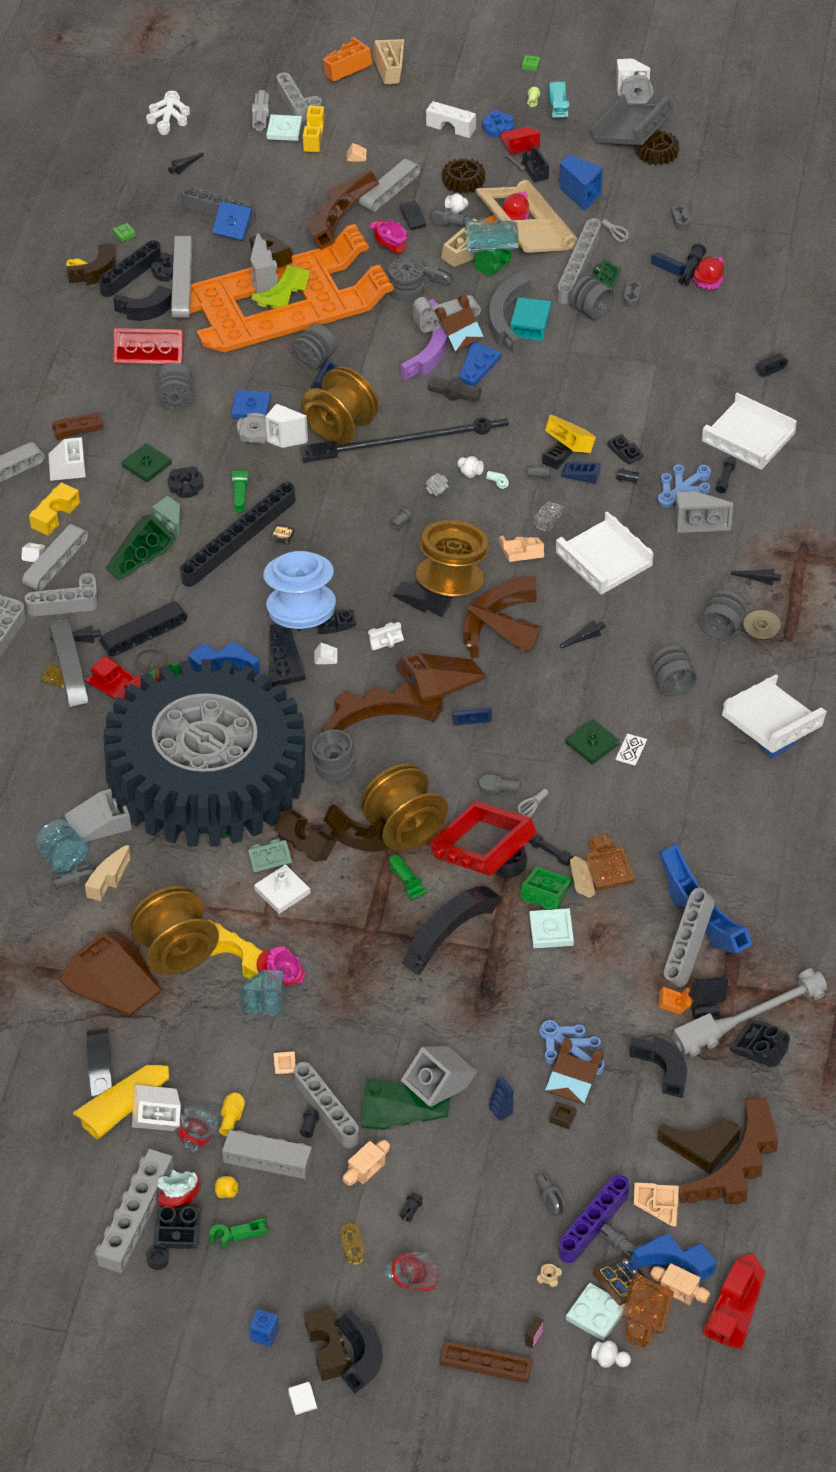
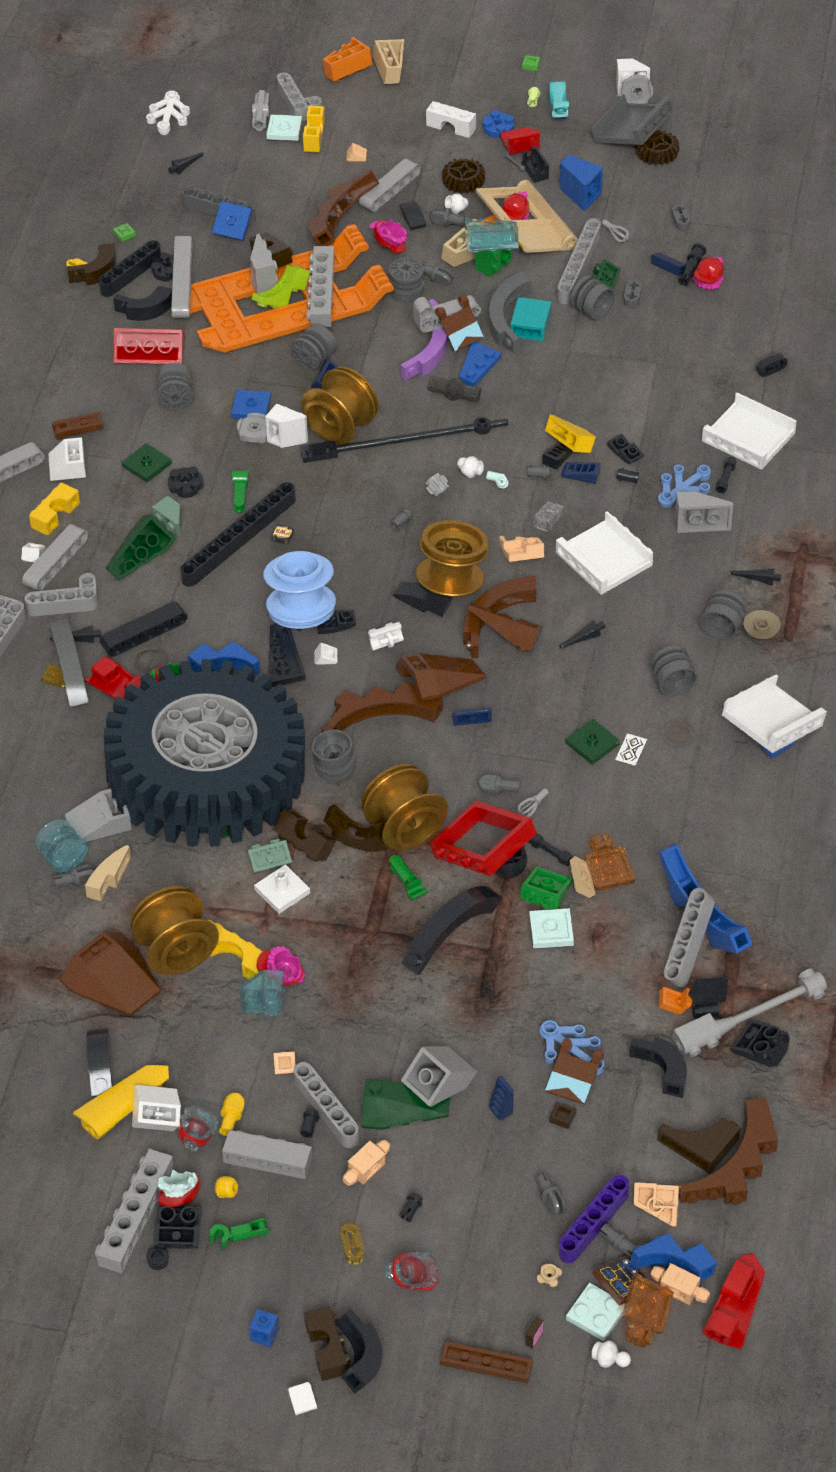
(322, 285): none -> light grey brick

